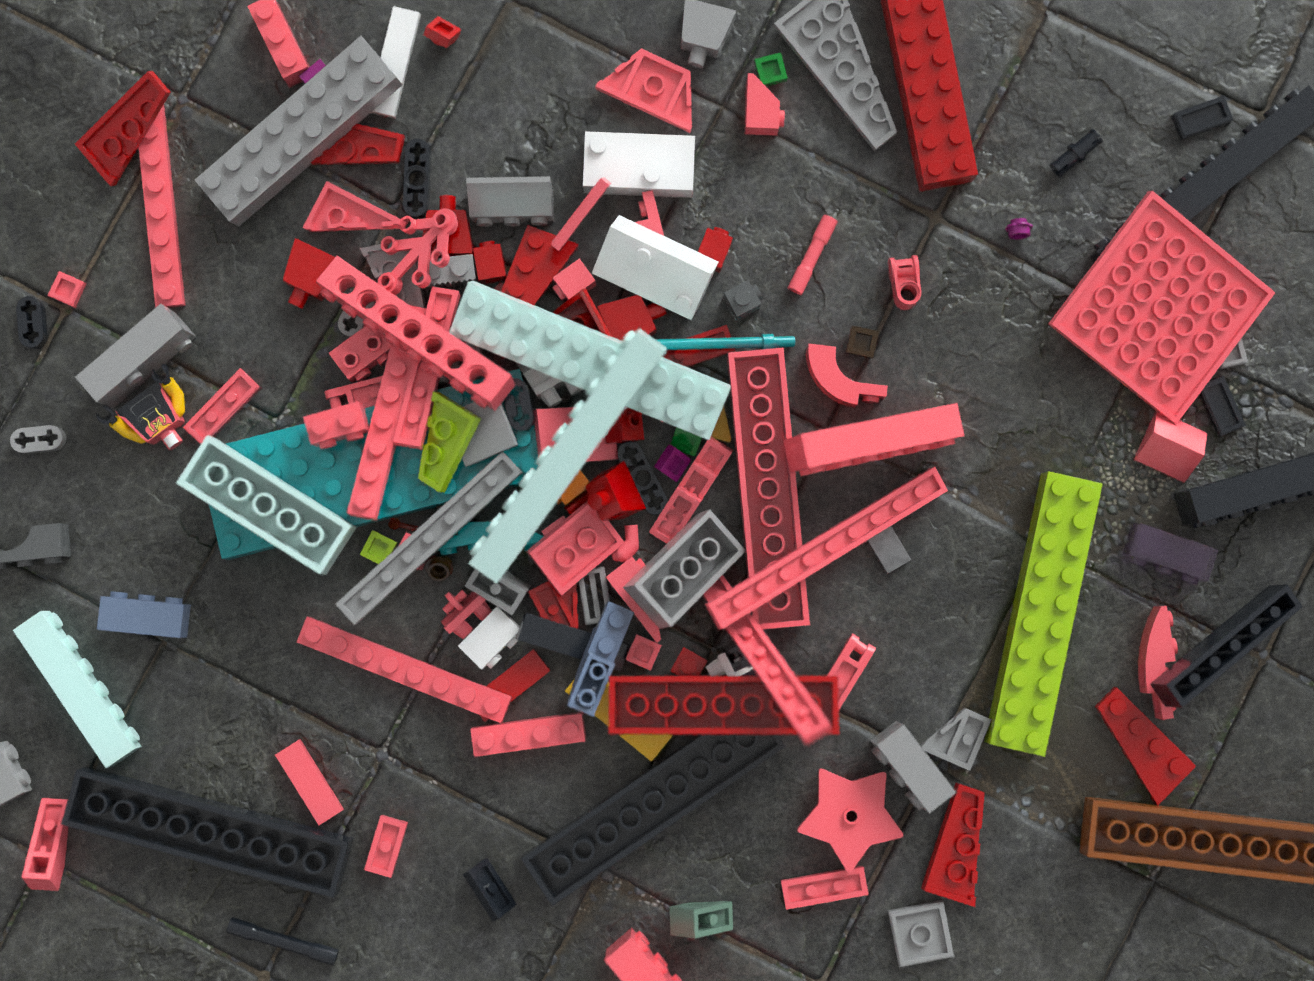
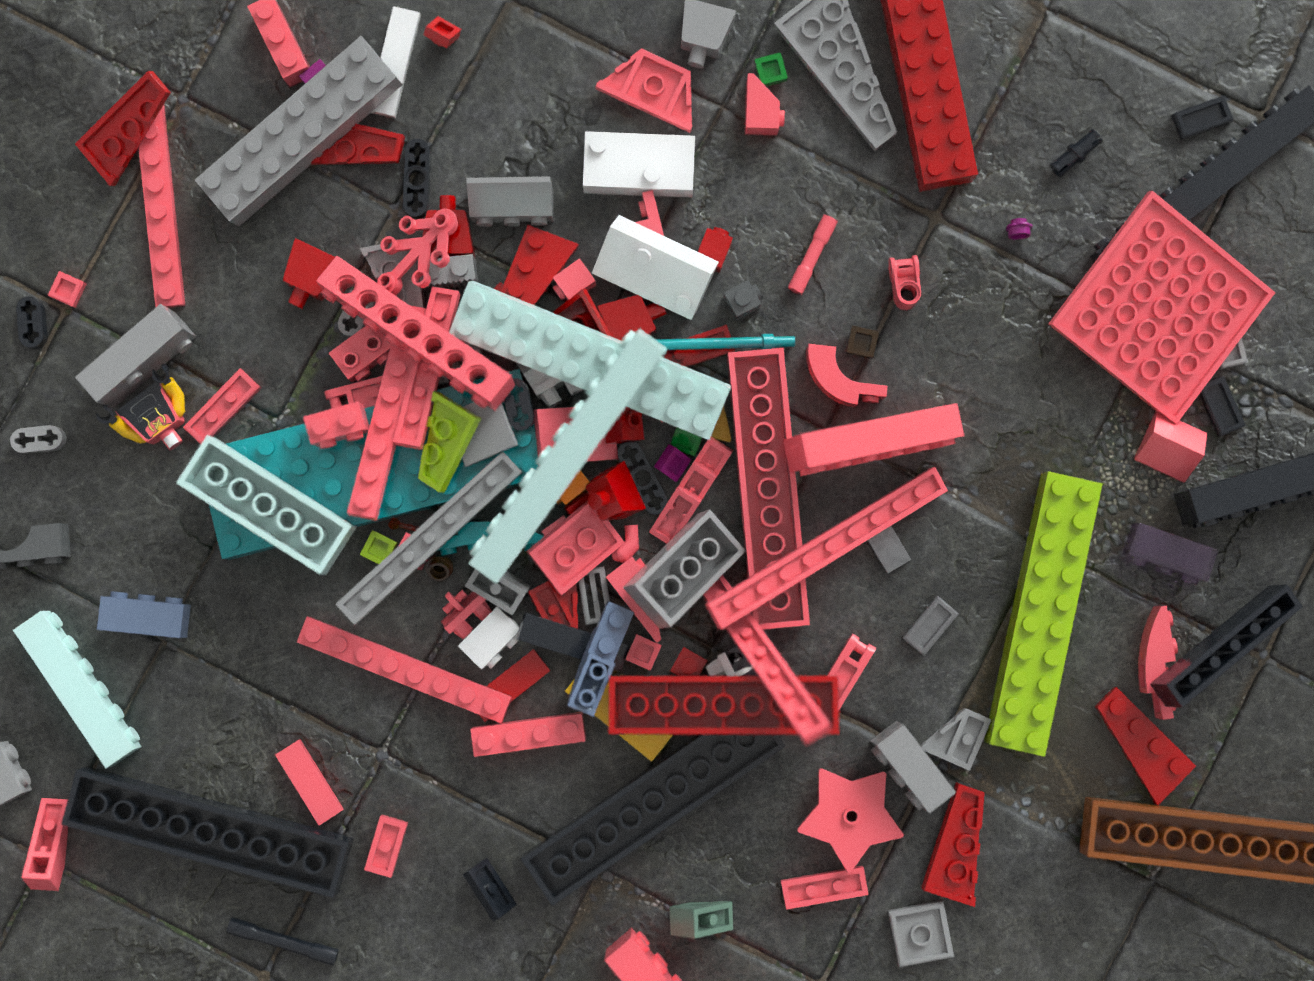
(346, 212): coral wing -> none
(490, 263): red brick -> none
(580, 213): coral tile -> none
(930, 625): none -> flat silver tile

